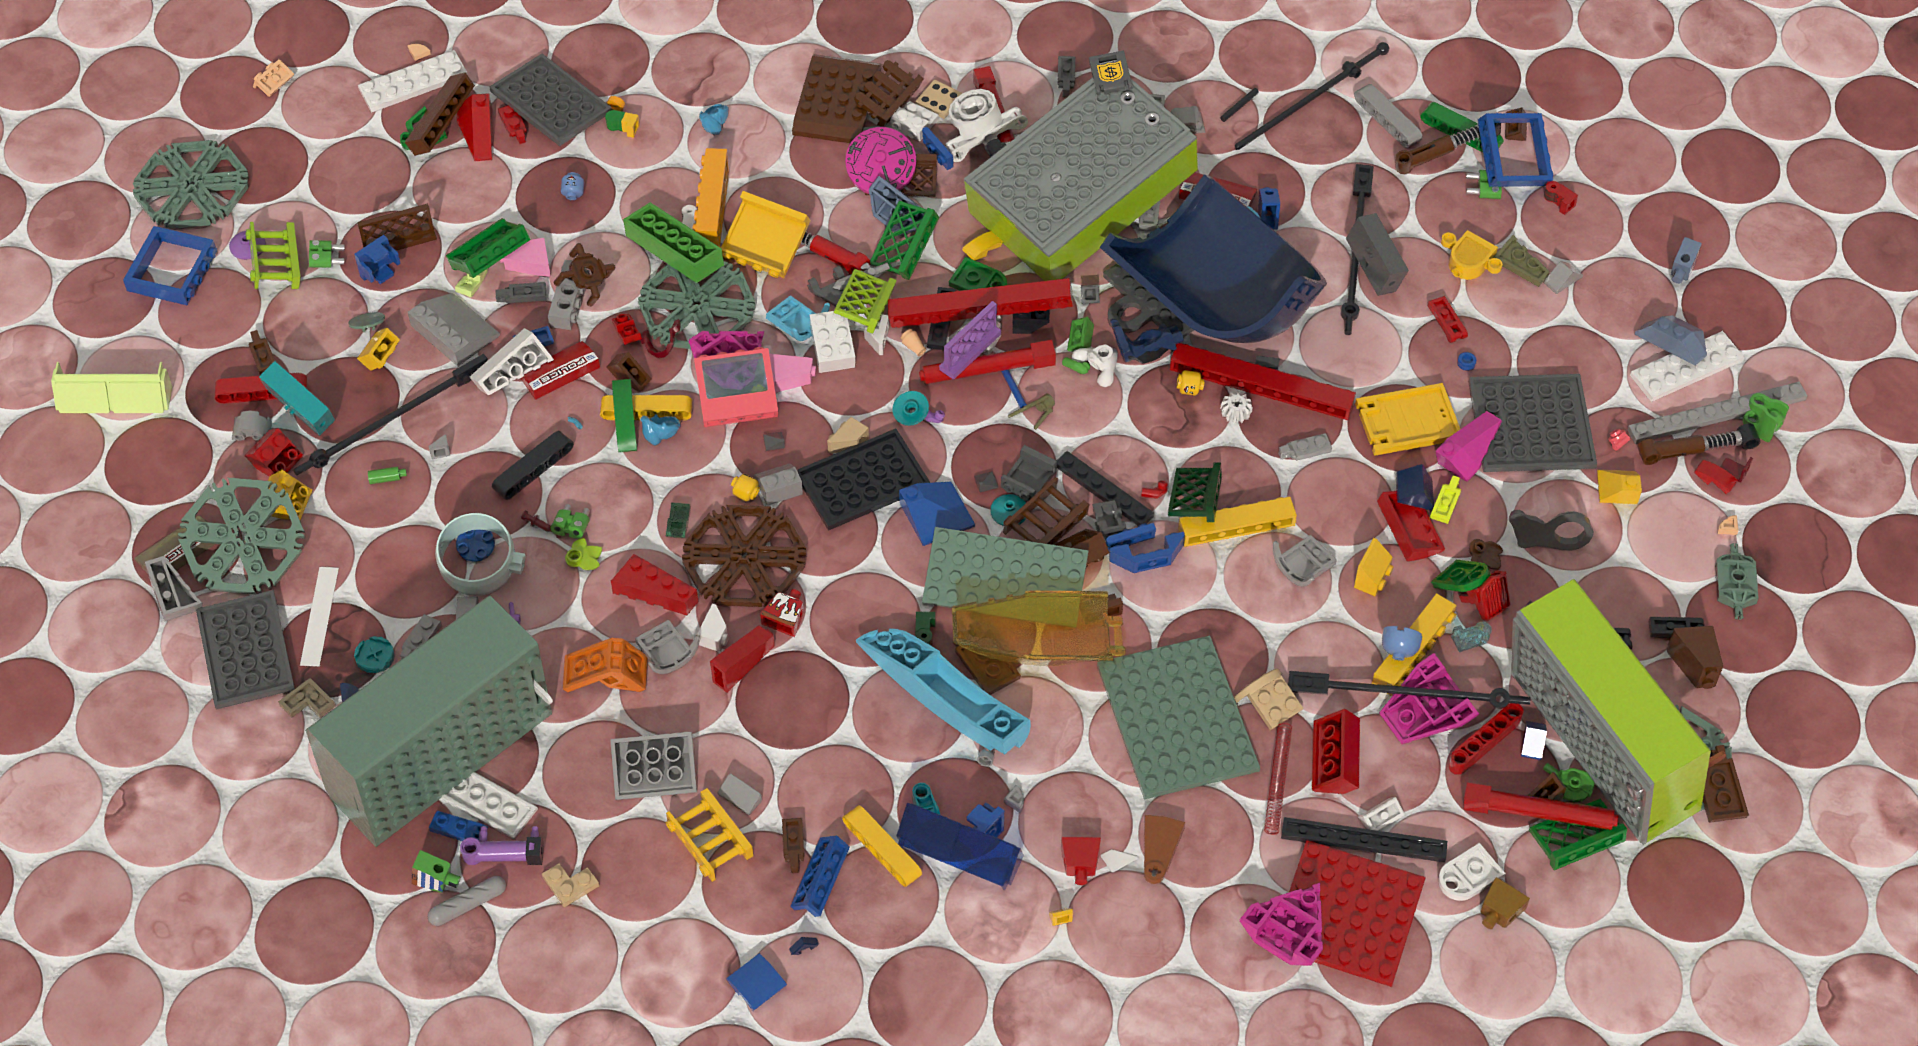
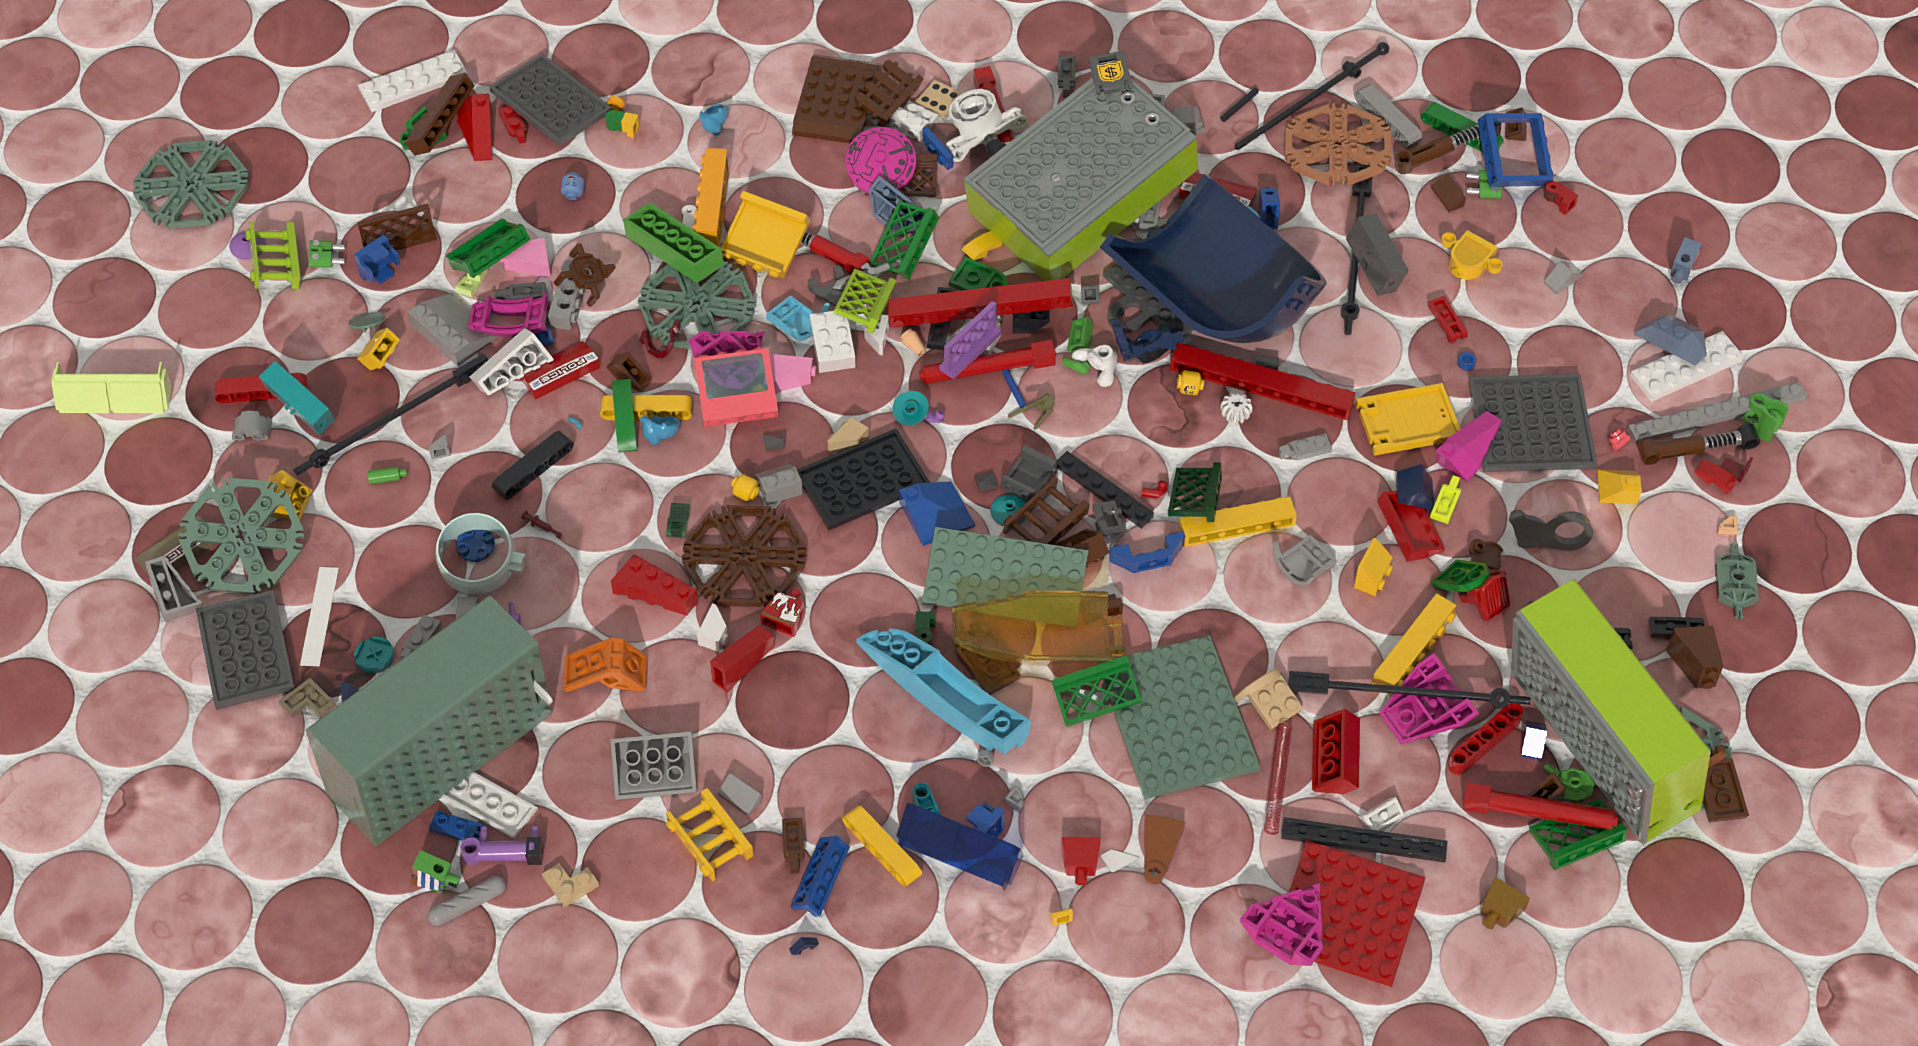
(146, 254): blue window -> none
(261, 352): reddish brown hinge -> none
(273, 78): light nougat bracket -> none
(273, 453): red slope -> none
(418, 51): light nougat tile -> none
(533, 308): none -> dark pink wedge
(571, 524): bright green piece -> none
(585, 555): lime plate -> none
(626, 328): red slope -> none
(666, 648): light grey piece -> none
(756, 981): blue slope -> none
(1089, 676): none -> green fence
(1133, 536): blue hinge -> none
(1327, 144): none -> nougat plate
(1401, 642): medium blue cylinder -> none
(1449, 193): none -> reddish brown slope
(1471, 873): white plate -> none
(1472, 636): clear light blue leg -> none
(1519, 261): olive wing -> none

